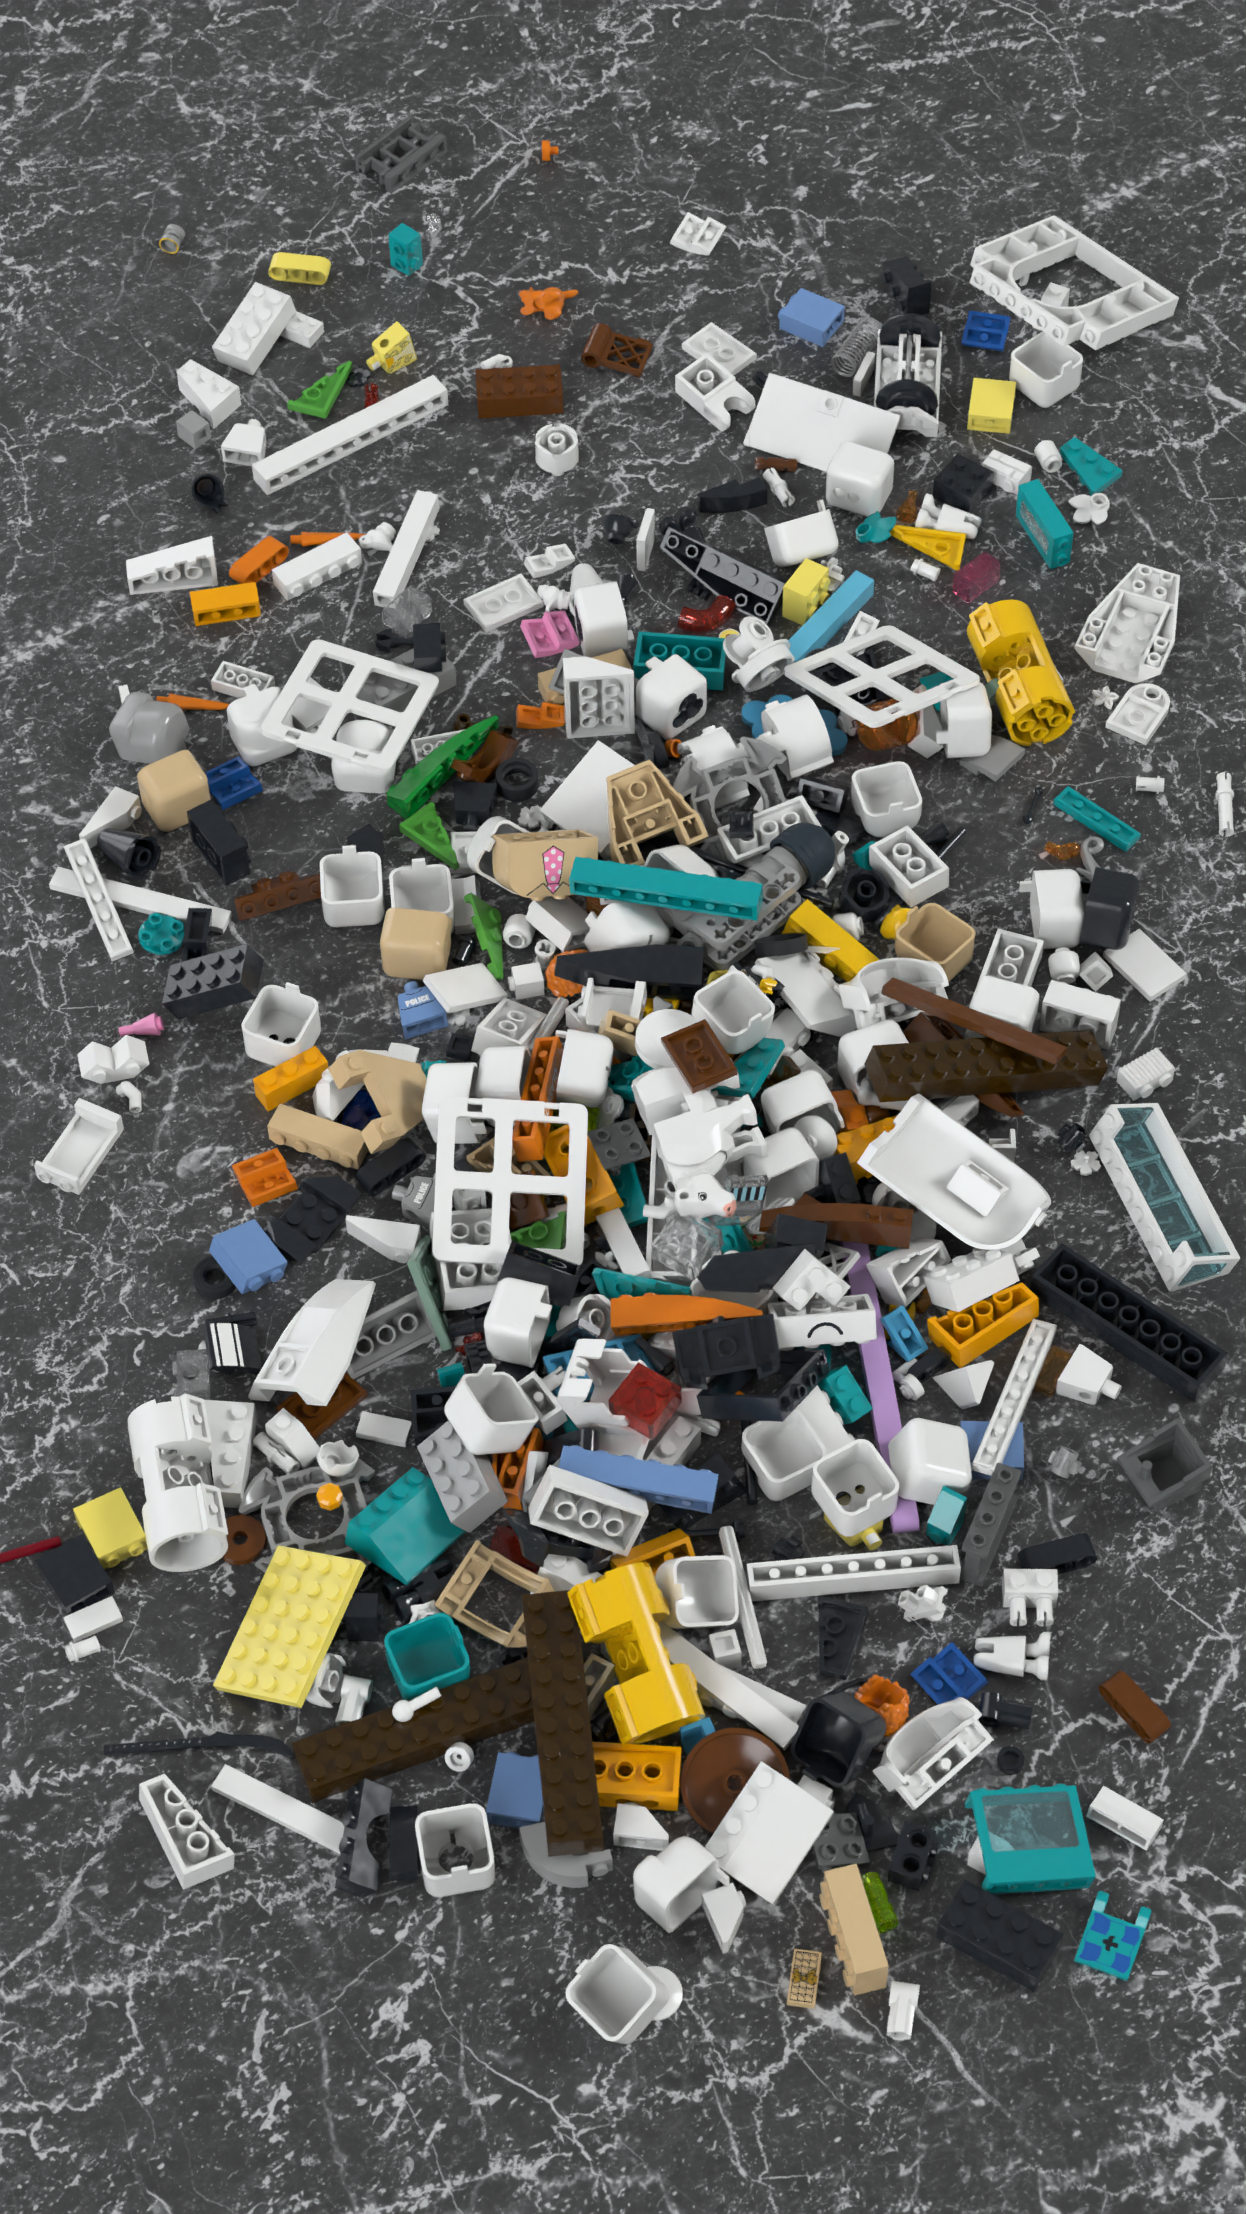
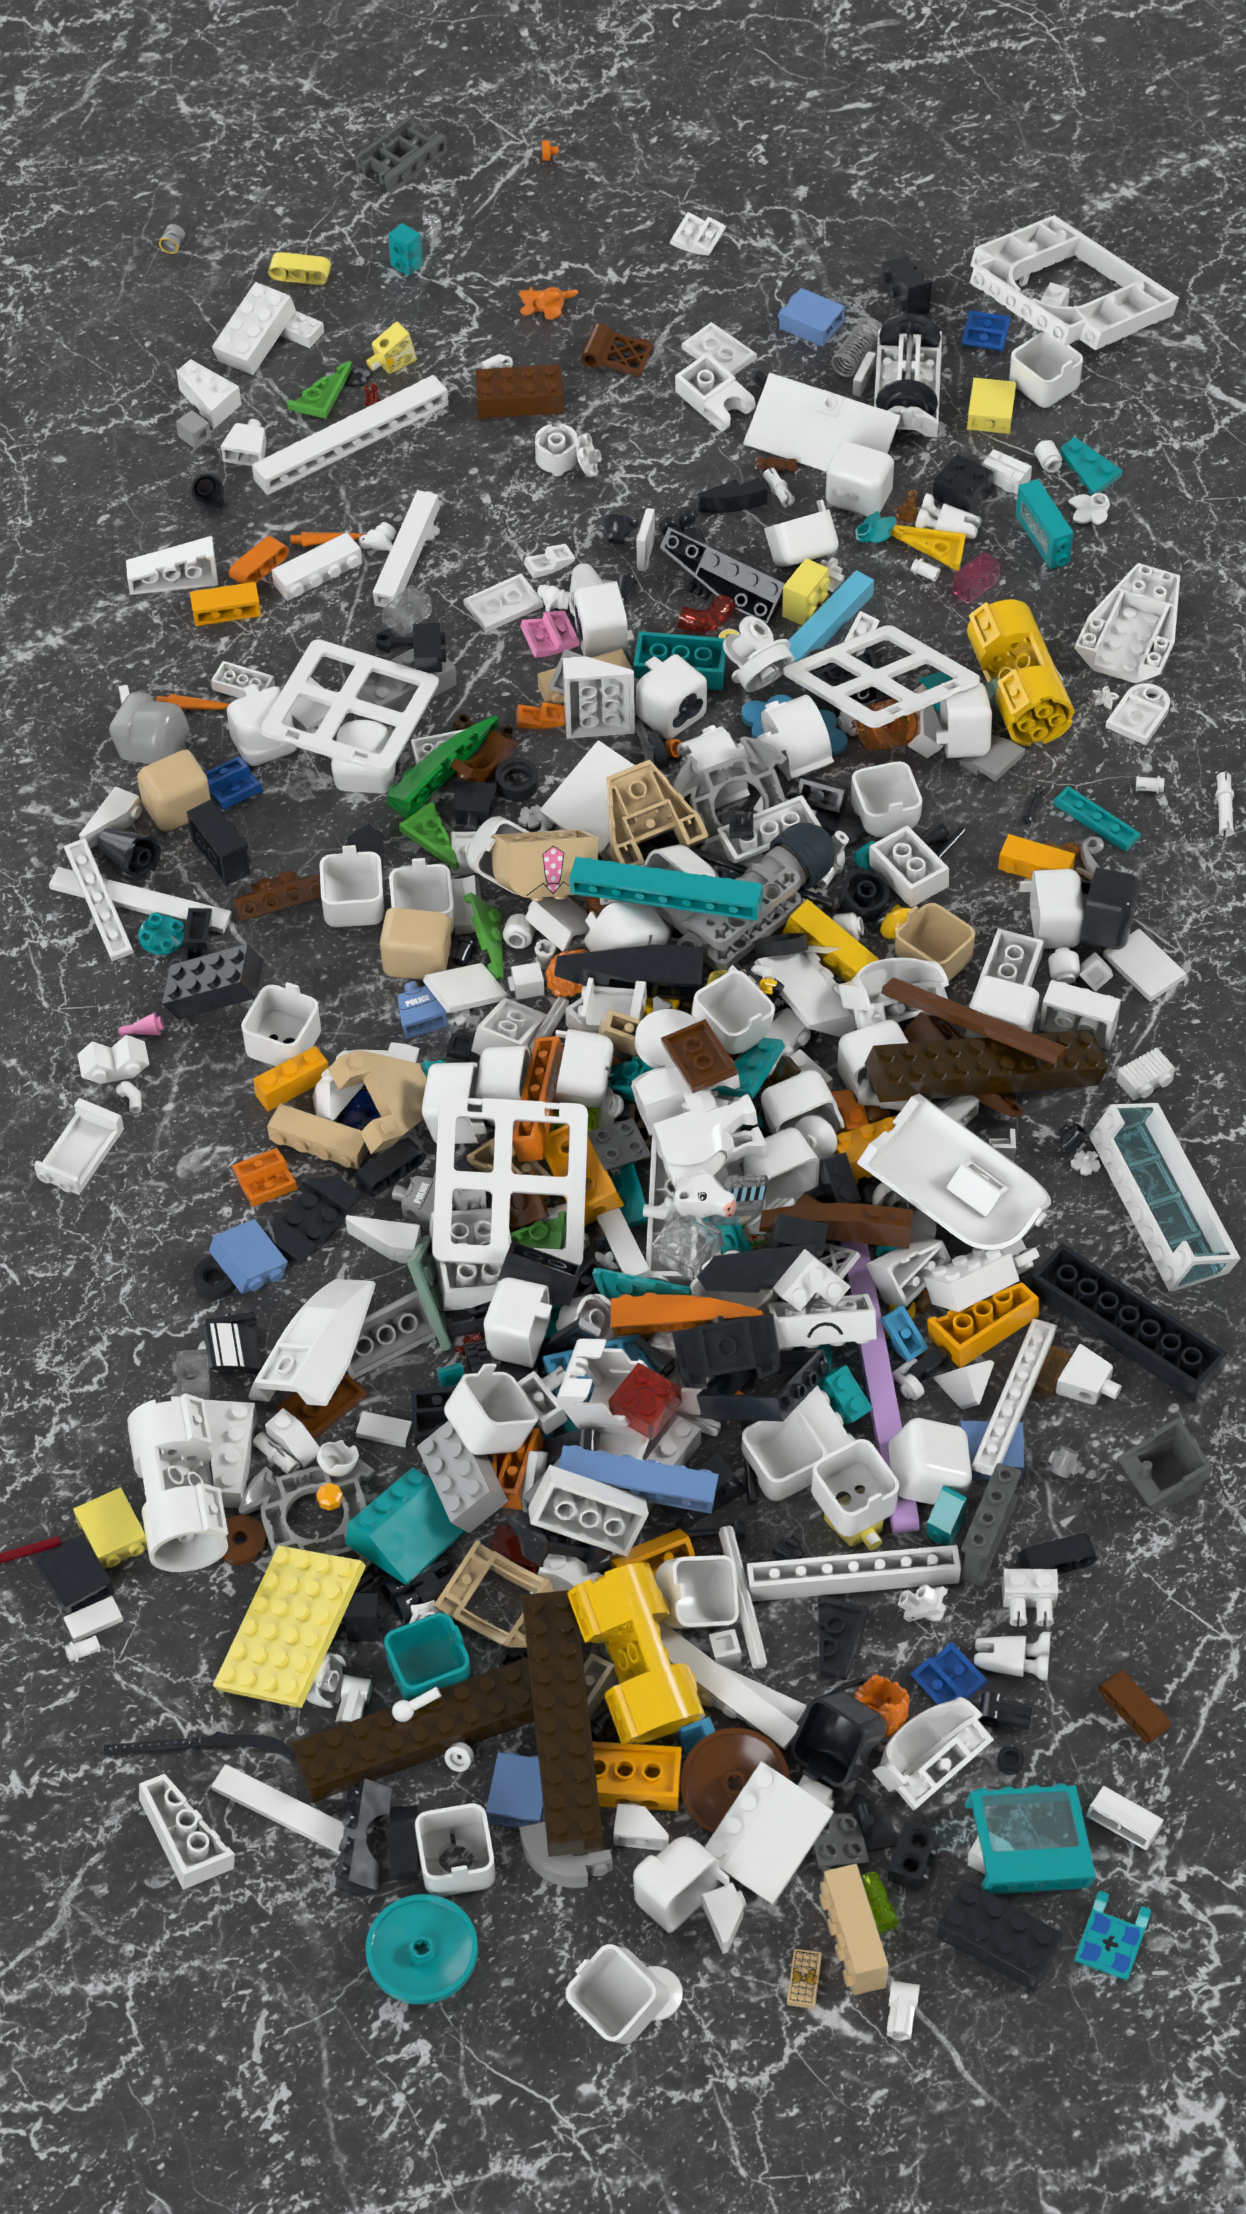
(421, 1949): none -> teal dish
(587, 455): none -> white dish
(1025, 856): none -> light orange brick

